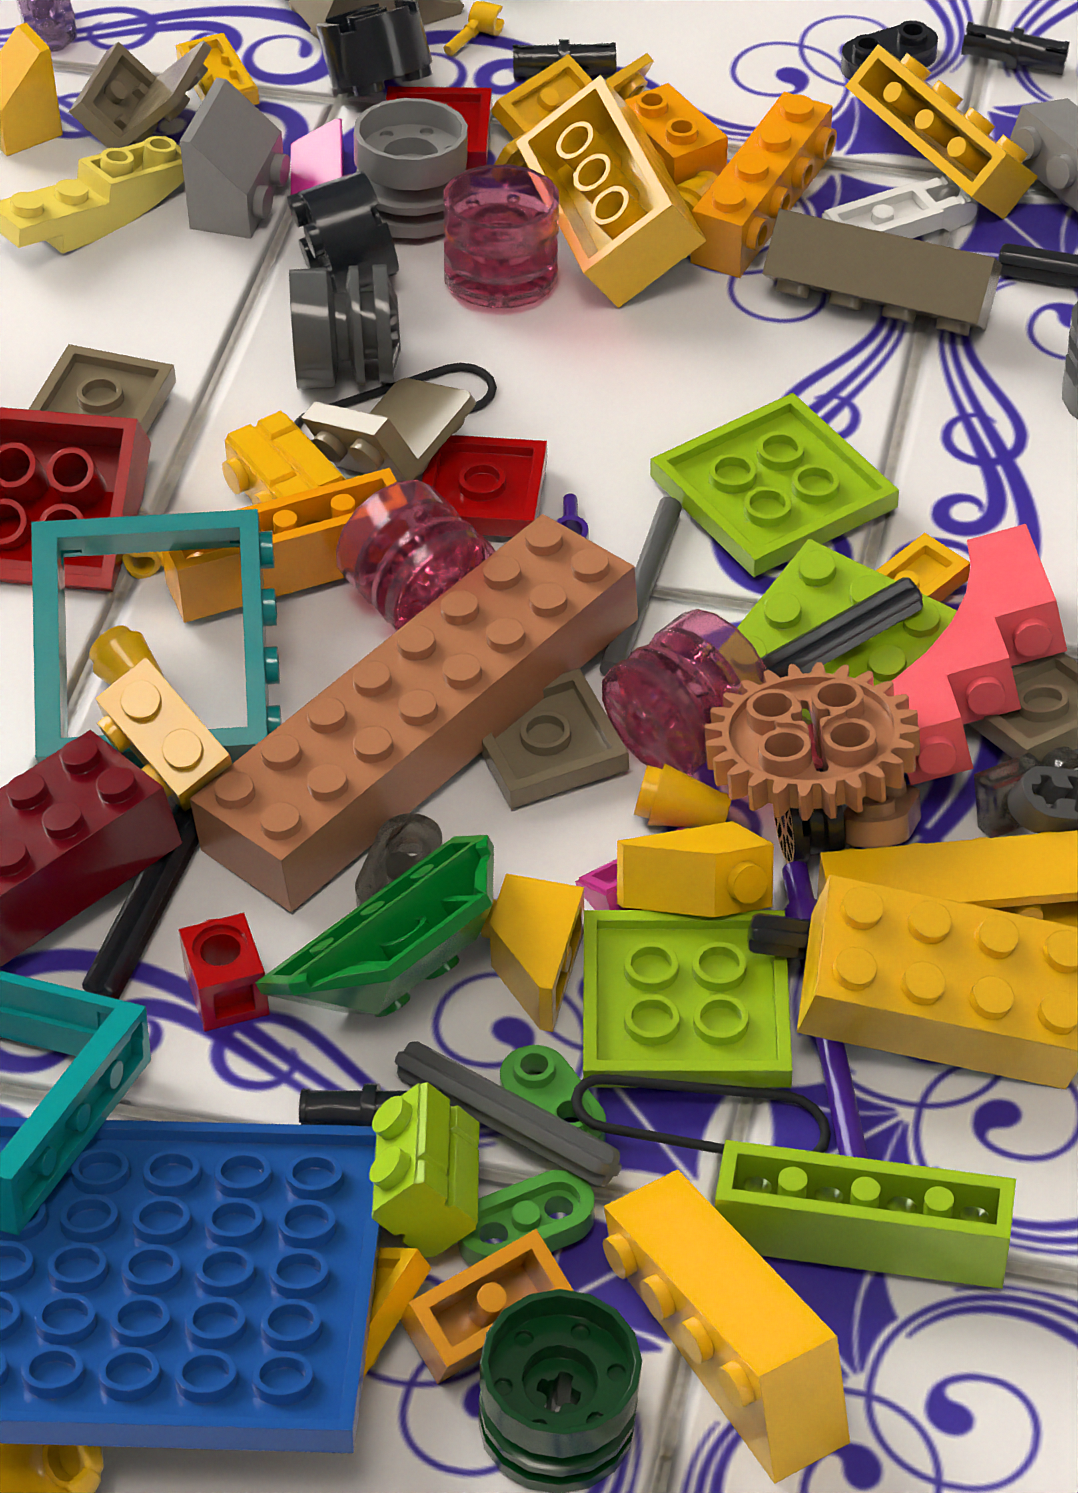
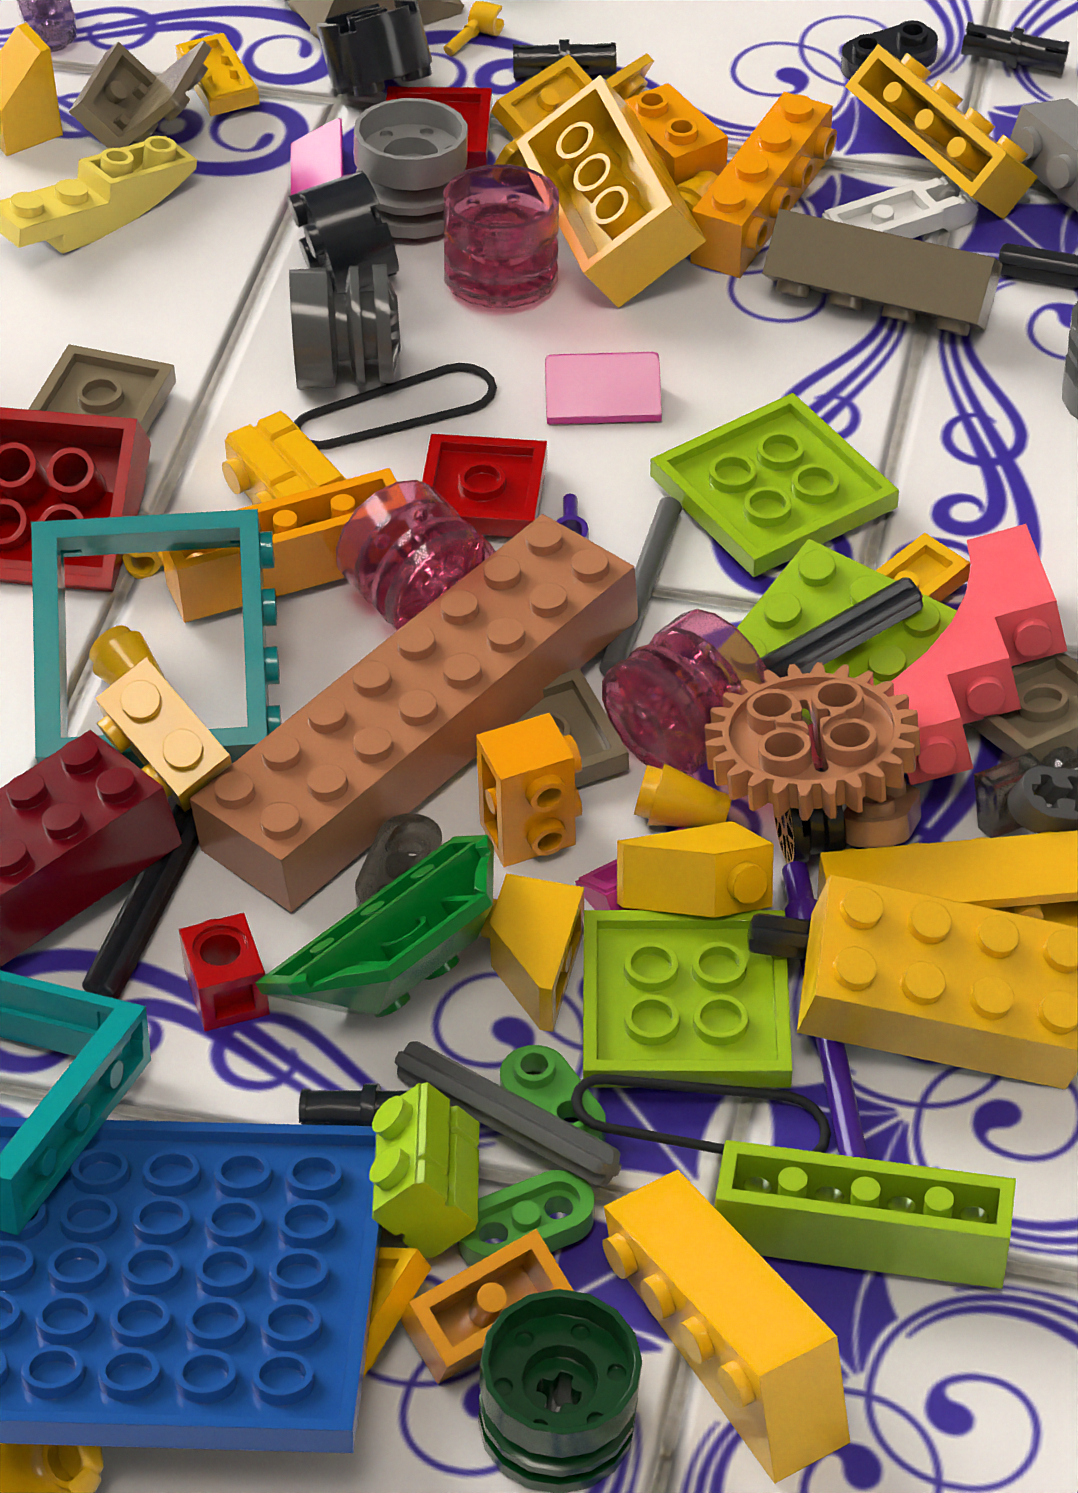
(231, 163): light grey slope -> none
(396, 434): dark tan bracket -> none
(528, 789): none -> light orange brick
(603, 388): none -> slope

